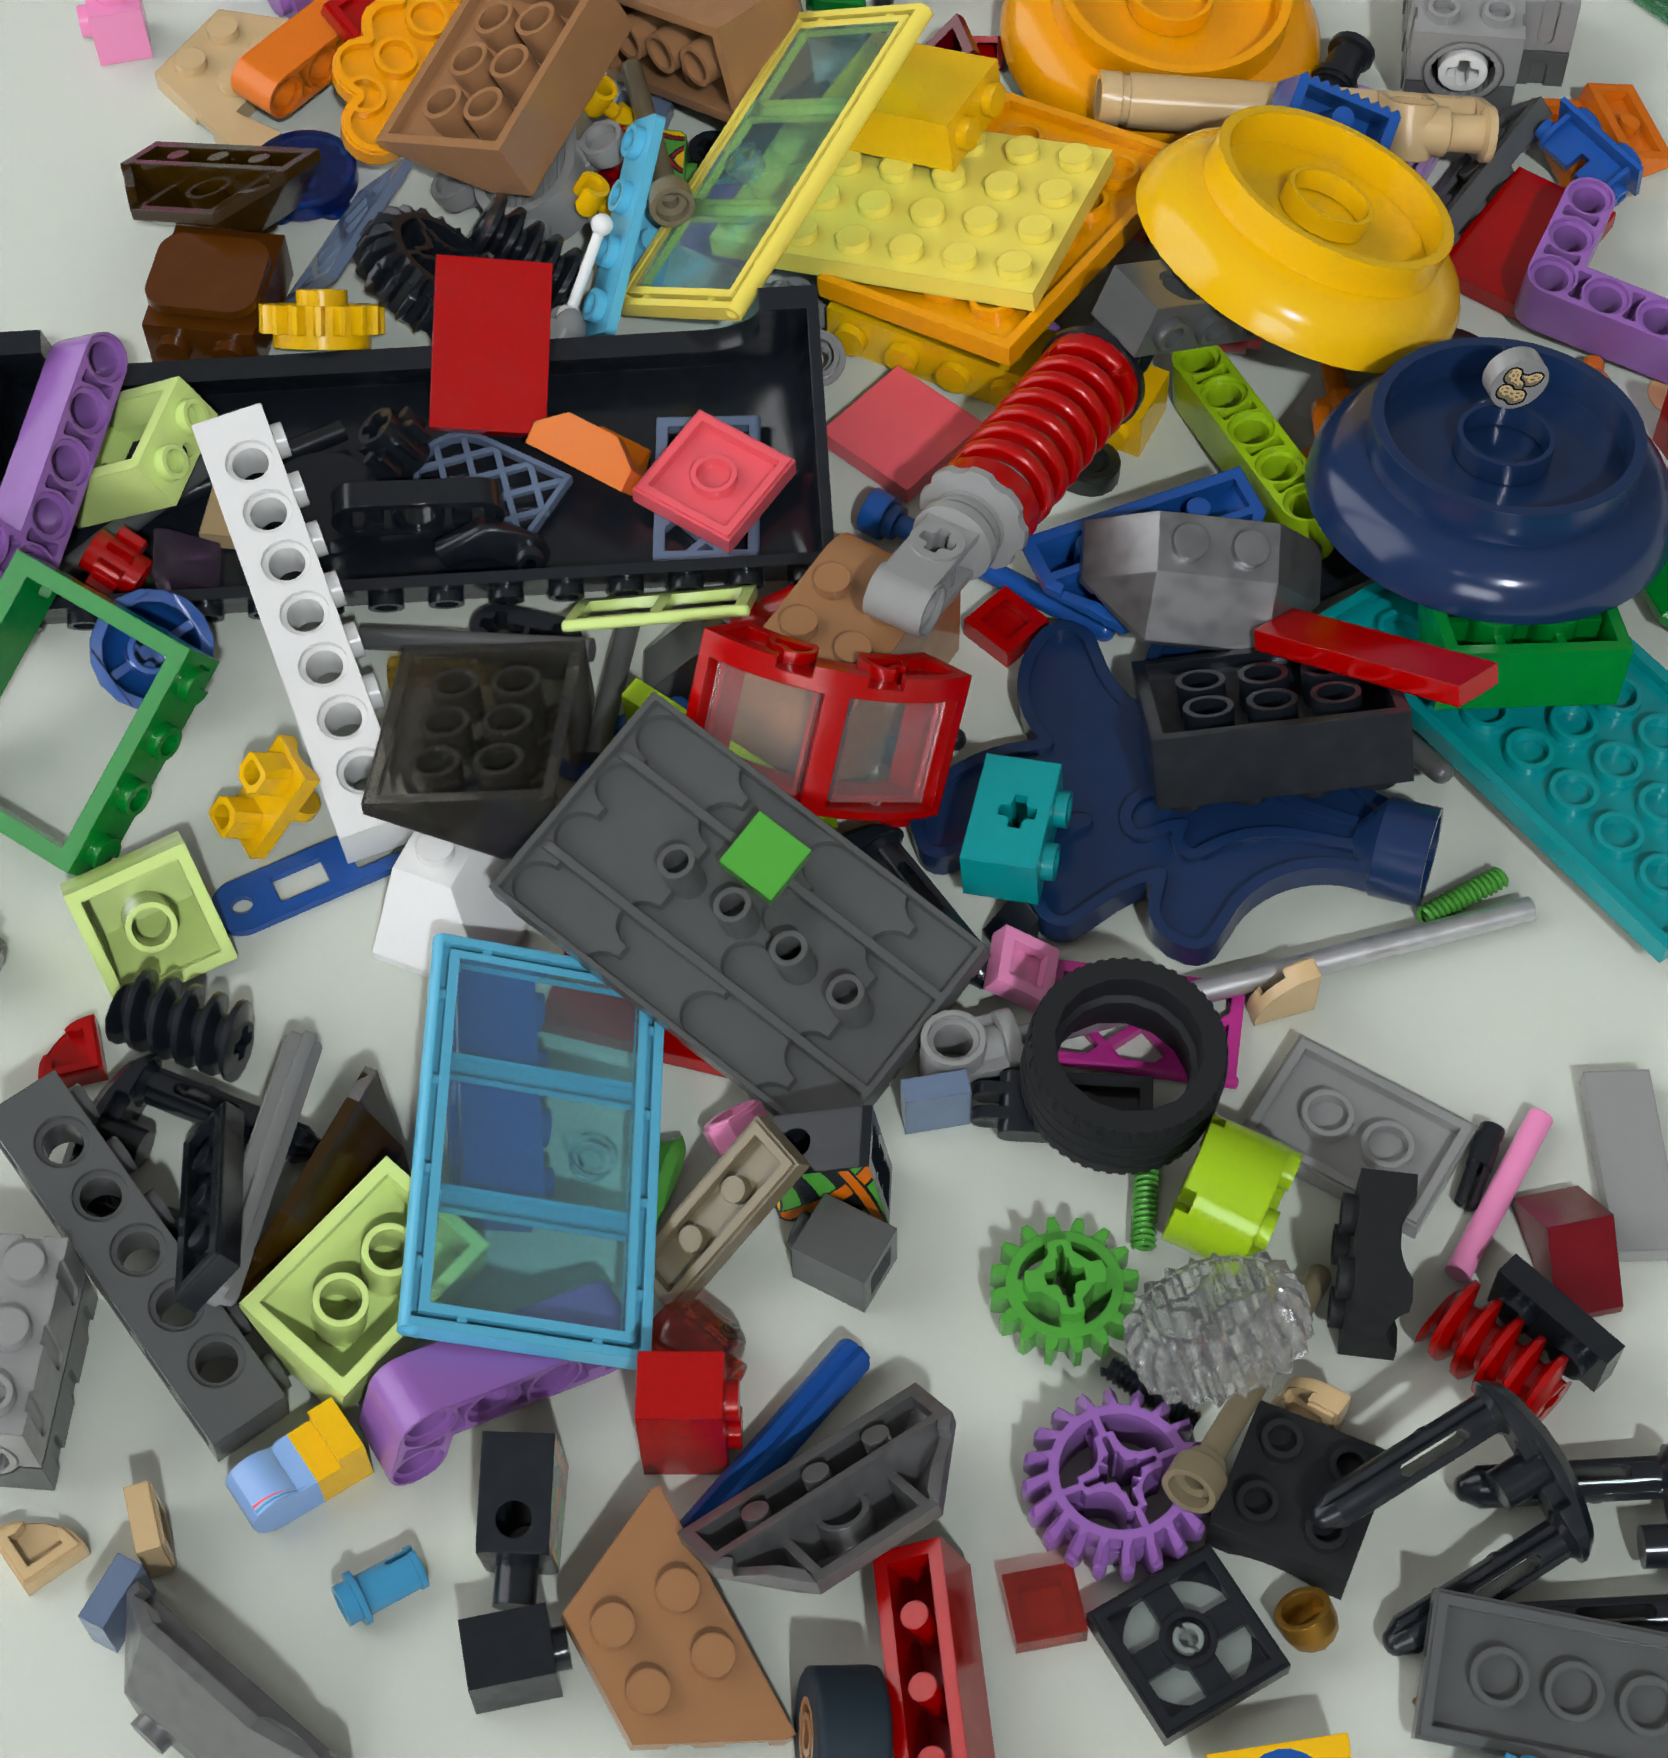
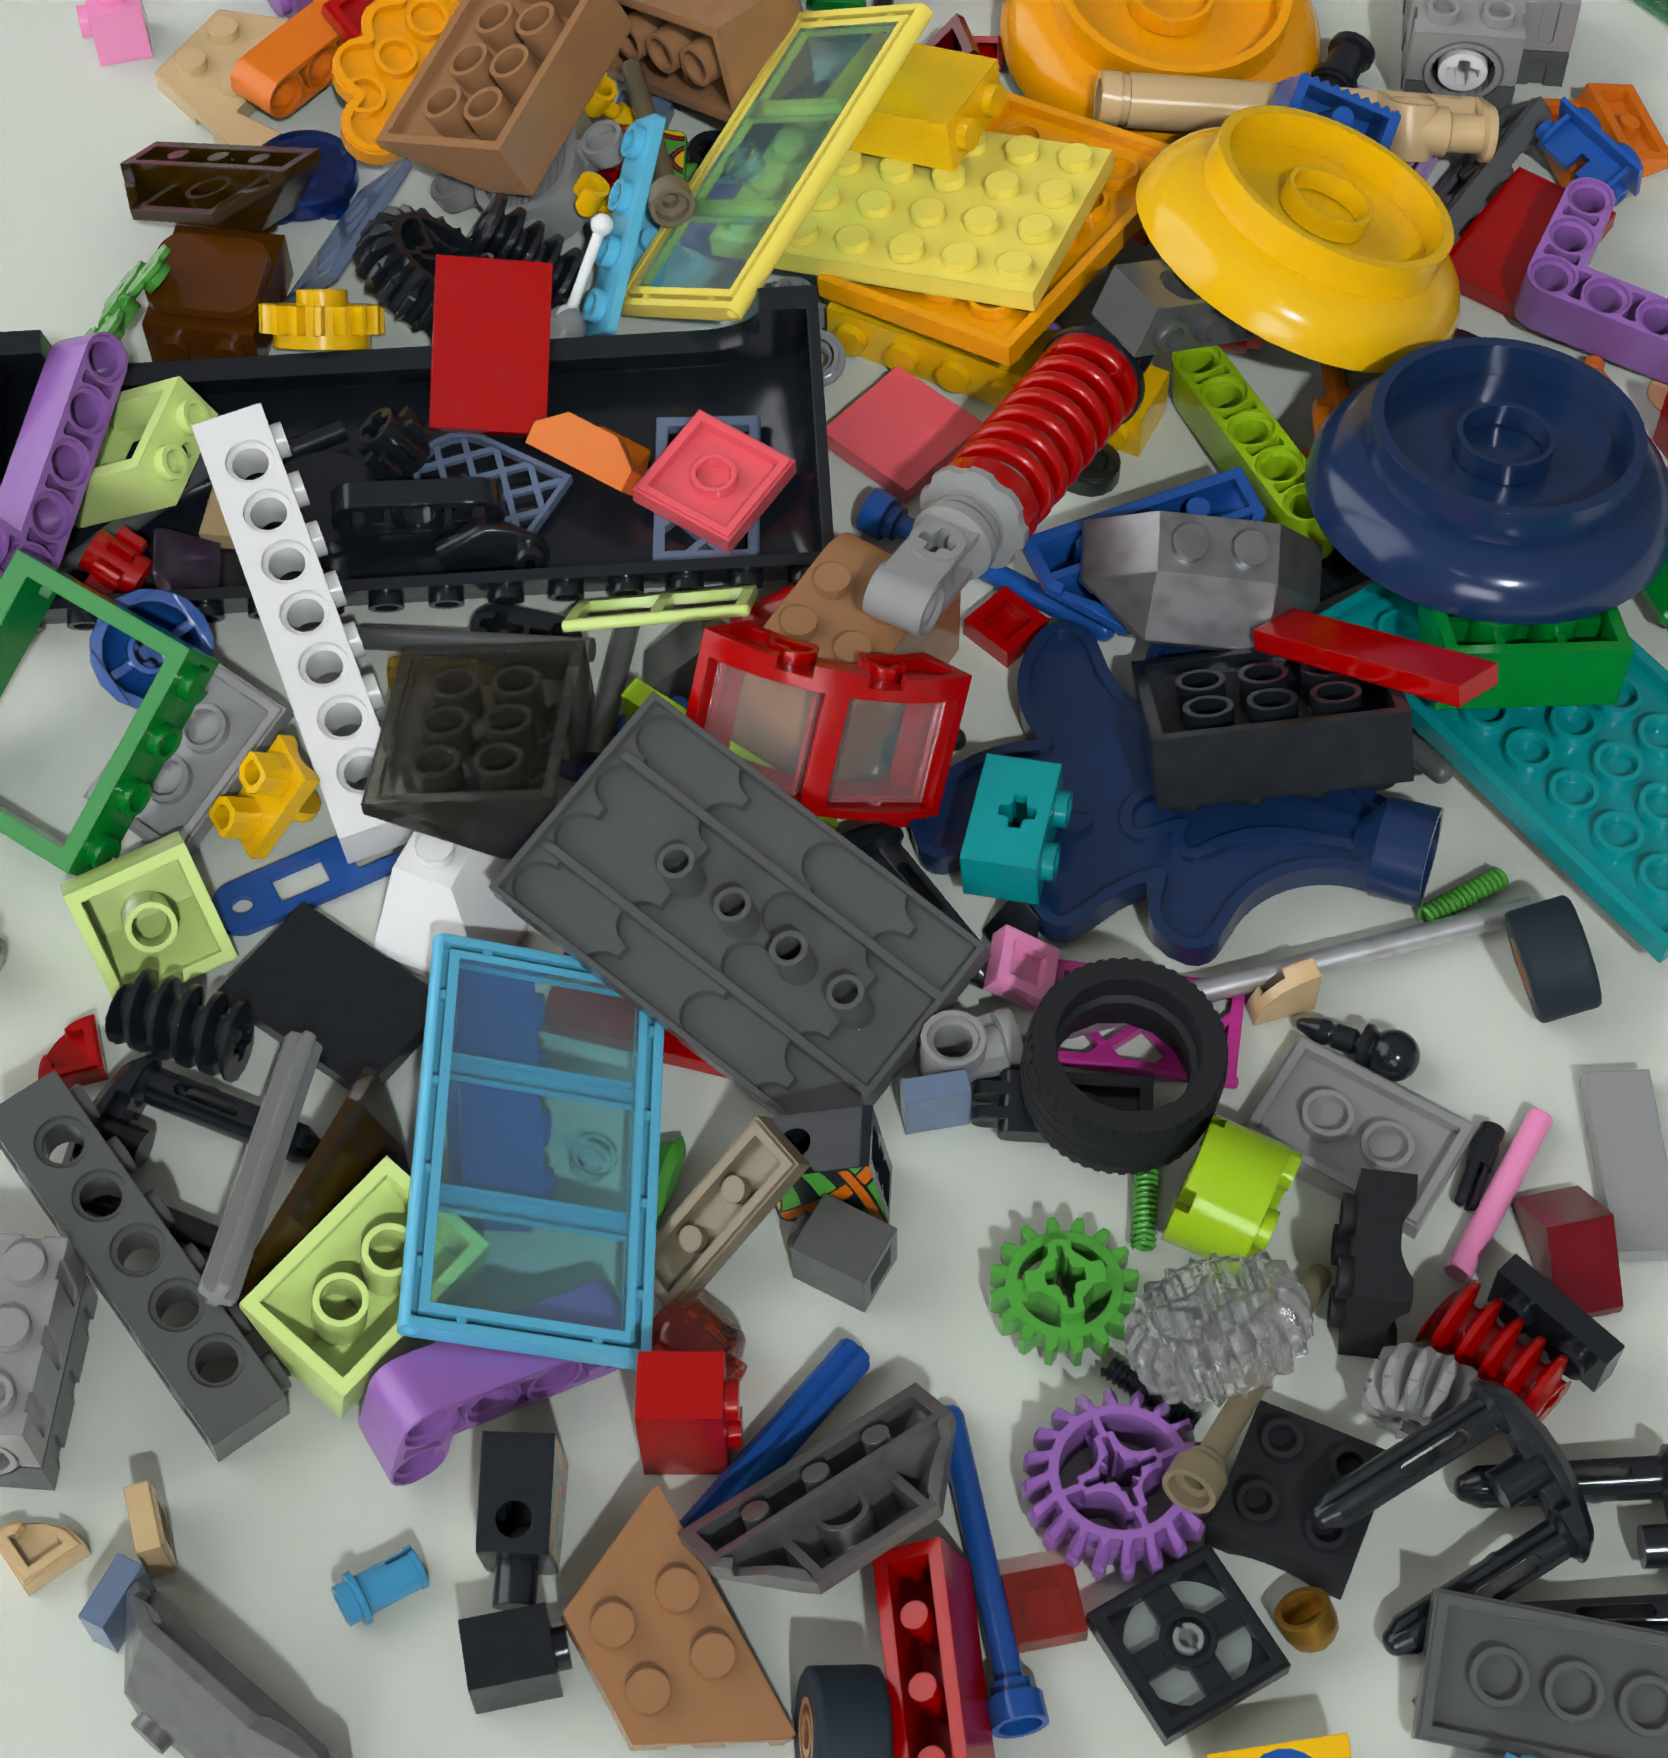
(122, 304): none -> bright green plant
(207, 763): none -> light grey tile
(210, 1207): black tile -> none
(299, 1470): leg -> none
(338, 988): none -> black tile
(728, 1125): bright pink tile -> none
(765, 858): bright green tile -> none
(1014, 1704): none -> blue piece
(1314, 1401): tan tile -> none
(1388, 1053): none -> black bar
(1414, 1387): none -> light grey gear
(1515, 377): light grey tile -> none
(1553, 958): none -> black wheel

